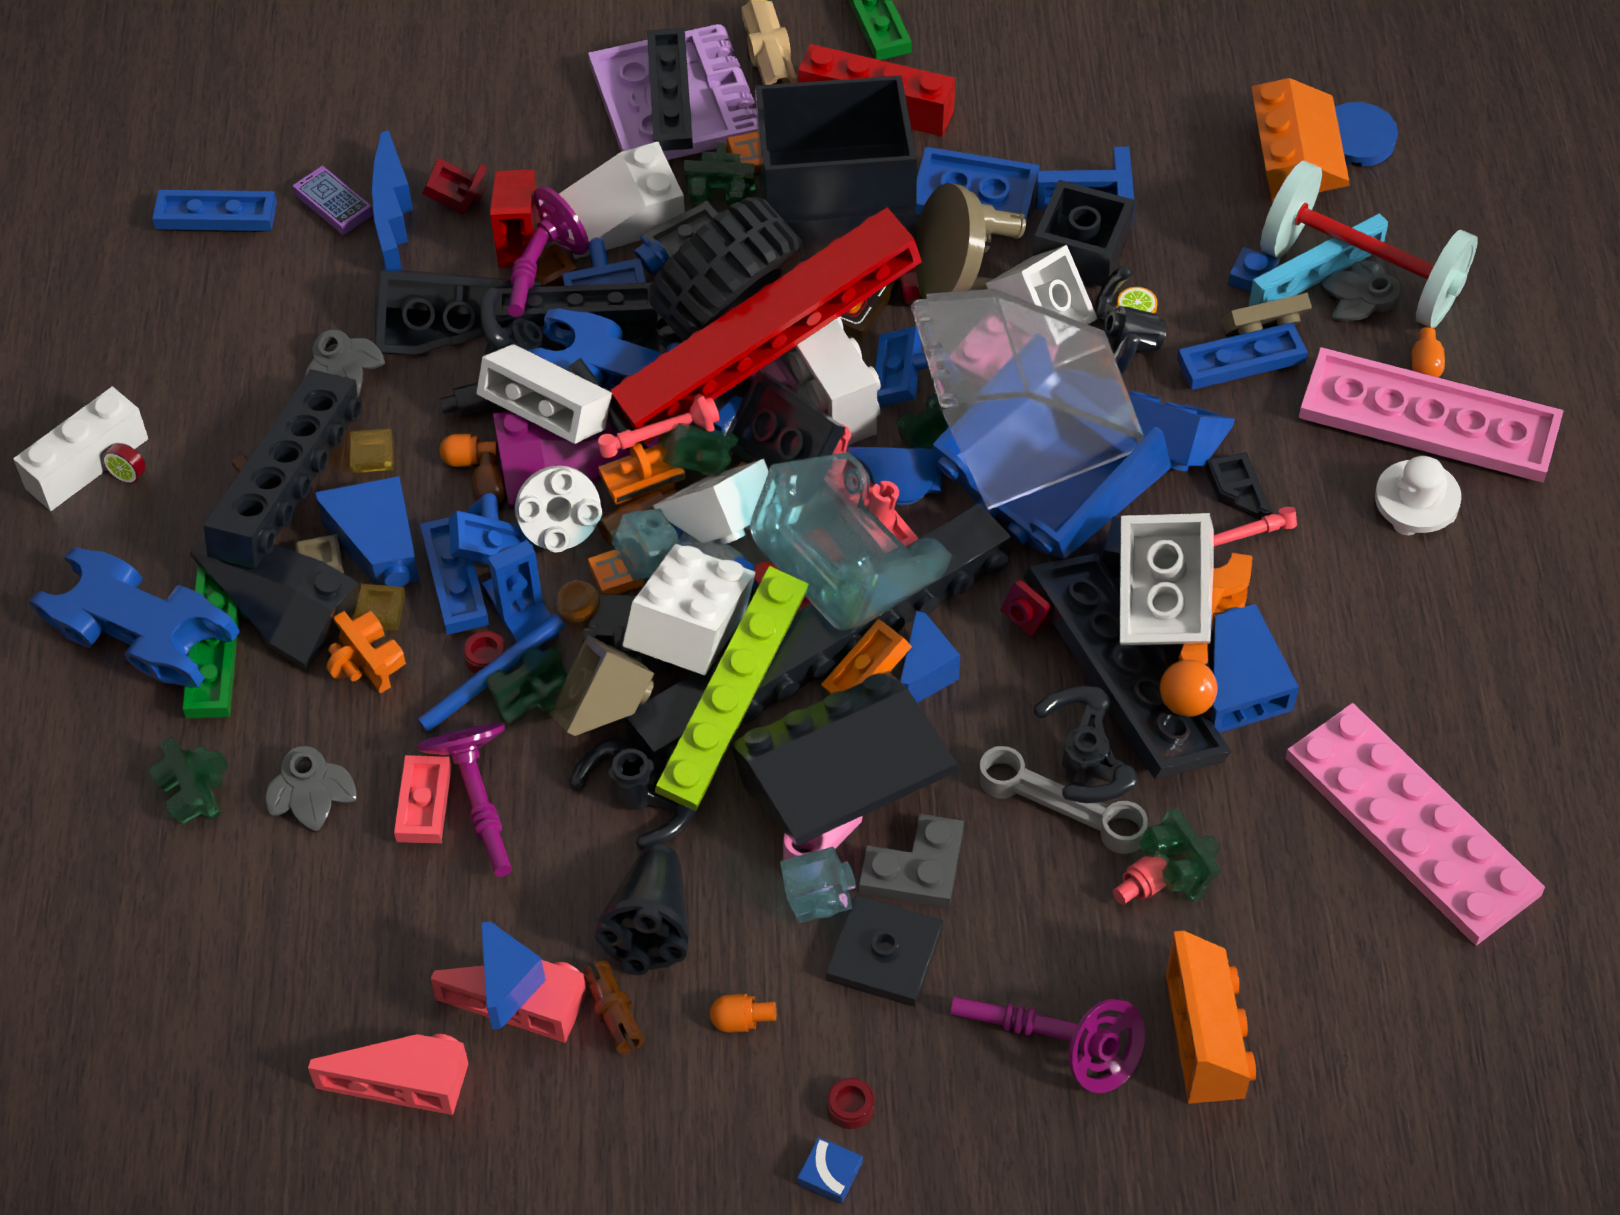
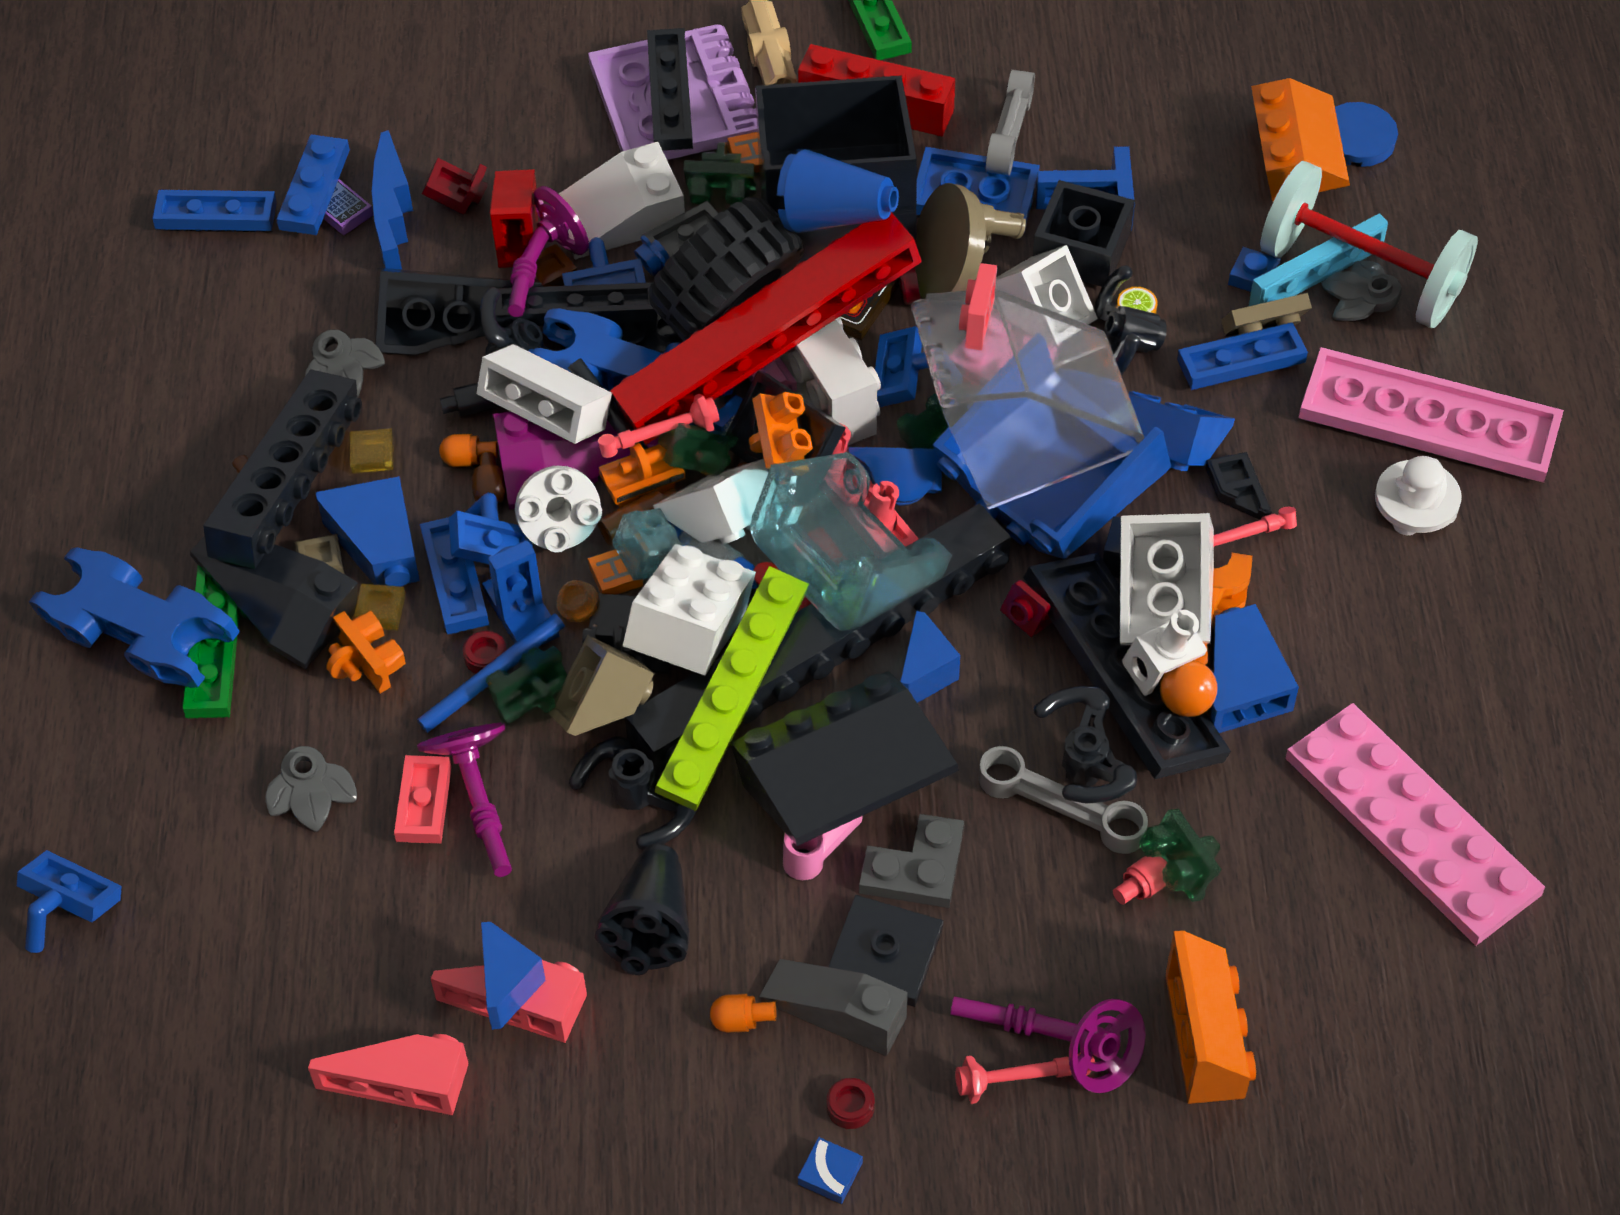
(63, 886): none -> blue plate
(74, 450): white brick -> none
(124, 463): tile -> none
(196, 774): clear green hips -> none
(313, 184): none -> blue plate
(613, 1007): reddish brown pin -> none
(778, 428): none -> orange hips
(817, 884): clear light blue brick -> none
(831, 193): none -> blue cone
(839, 1002): none -> dark grey slope
(874, 654): orange plate -> none
(973, 1078): none -> coral piece
(978, 306): none -> coral plate
(1003, 142): none -> light grey piece
(1164, 649): none -> white bracket
(1428, 354): orange cylinder -> none

